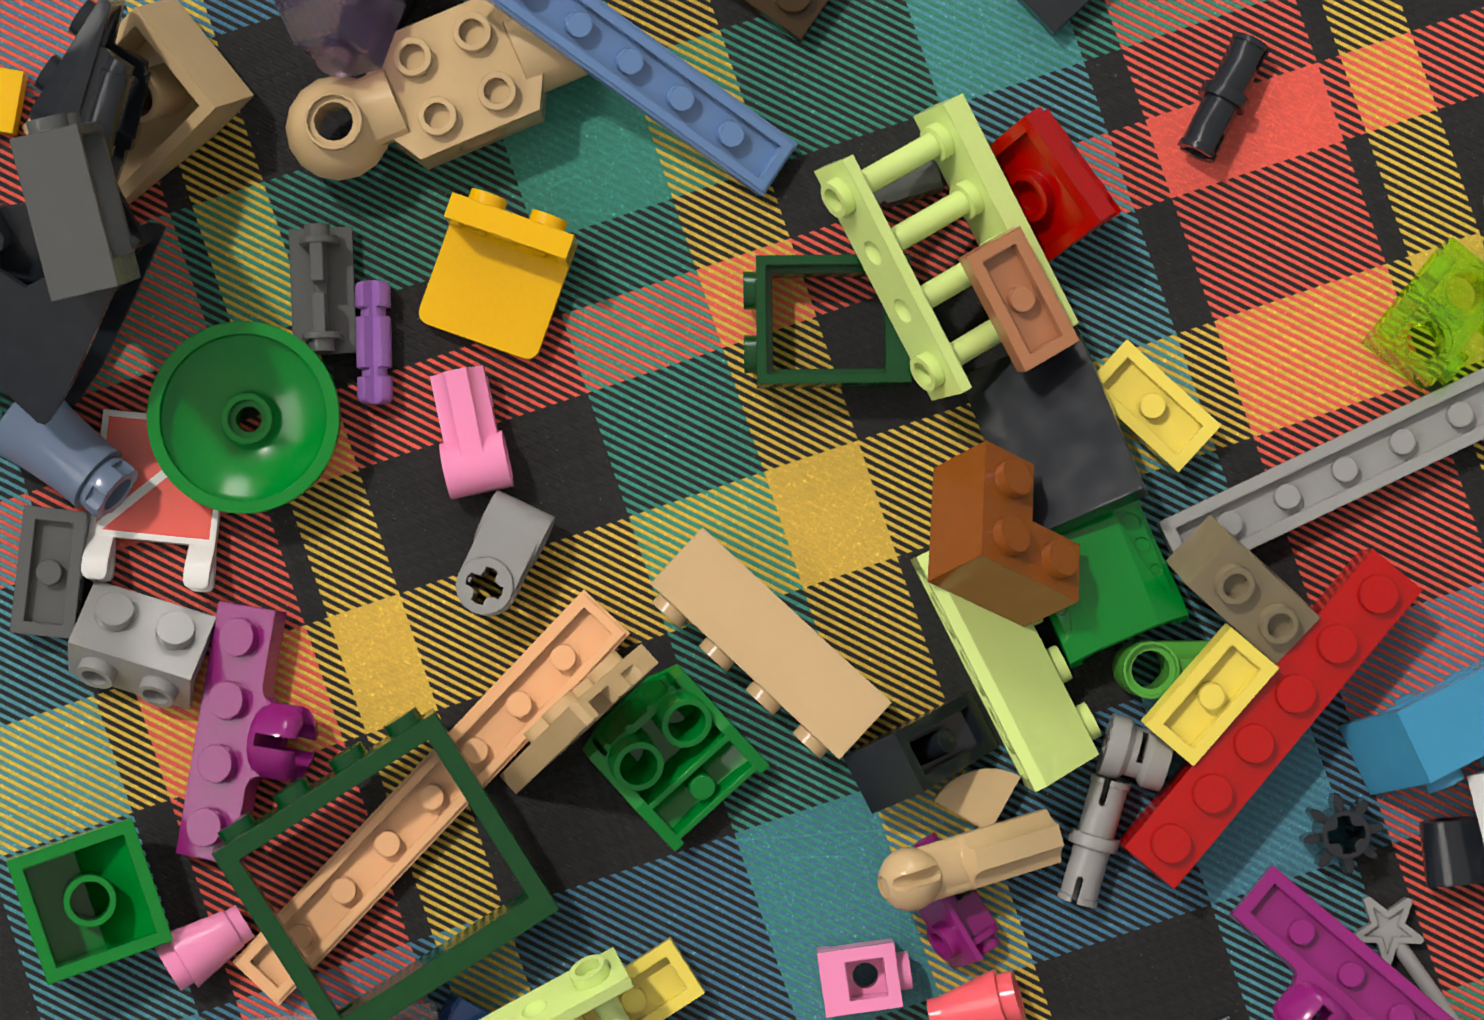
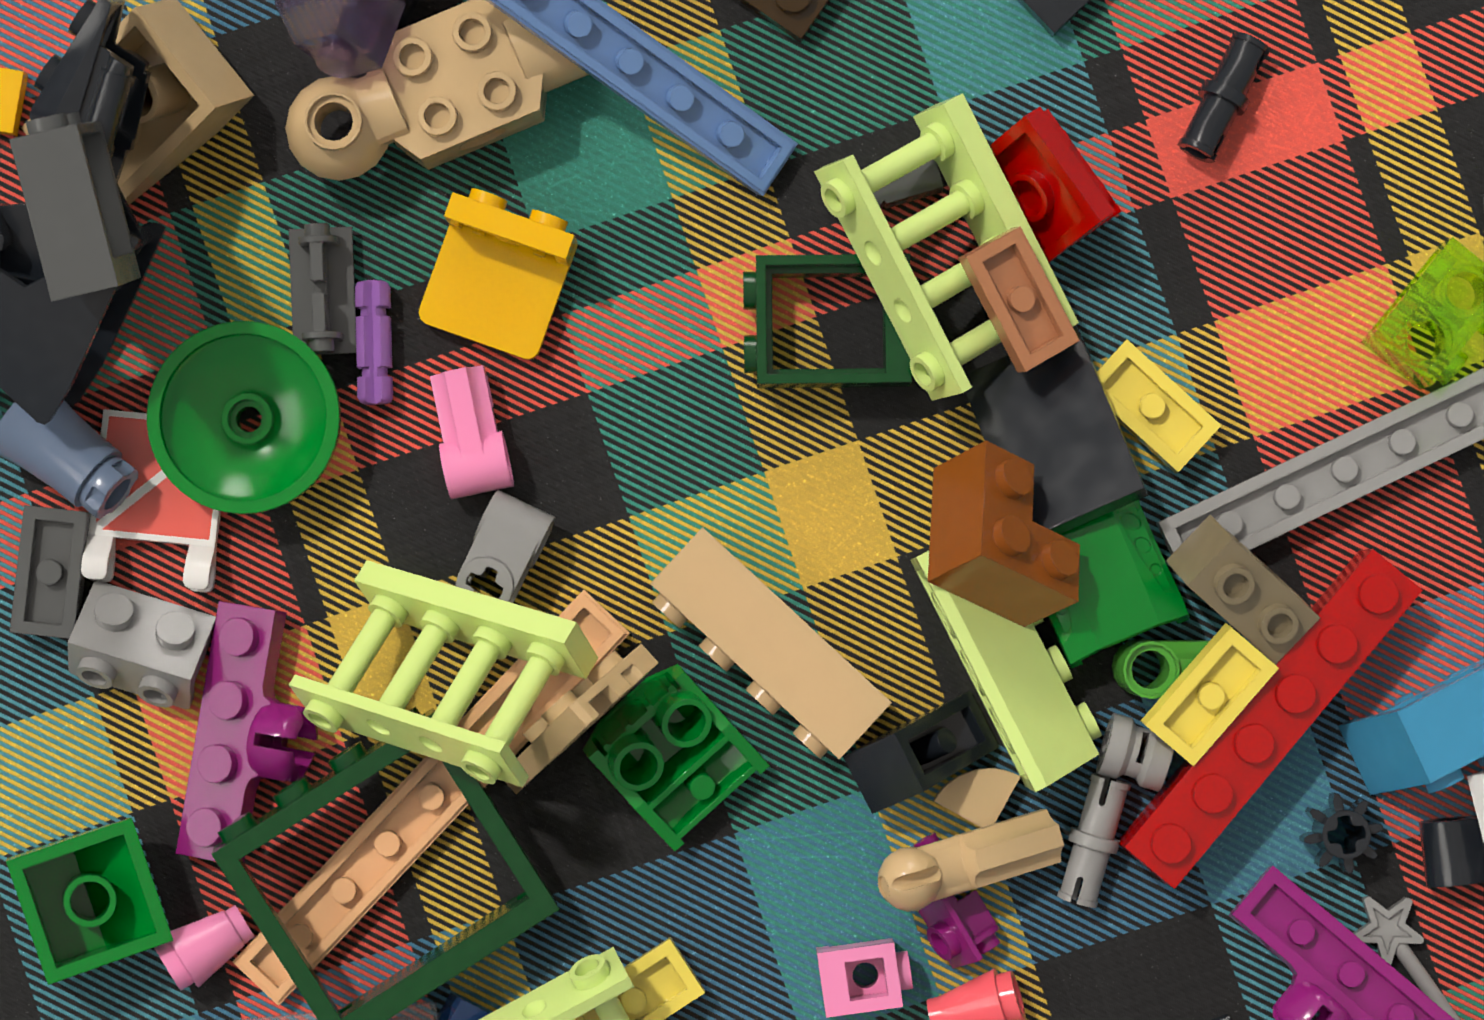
(444, 615): none -> yellowish green fence

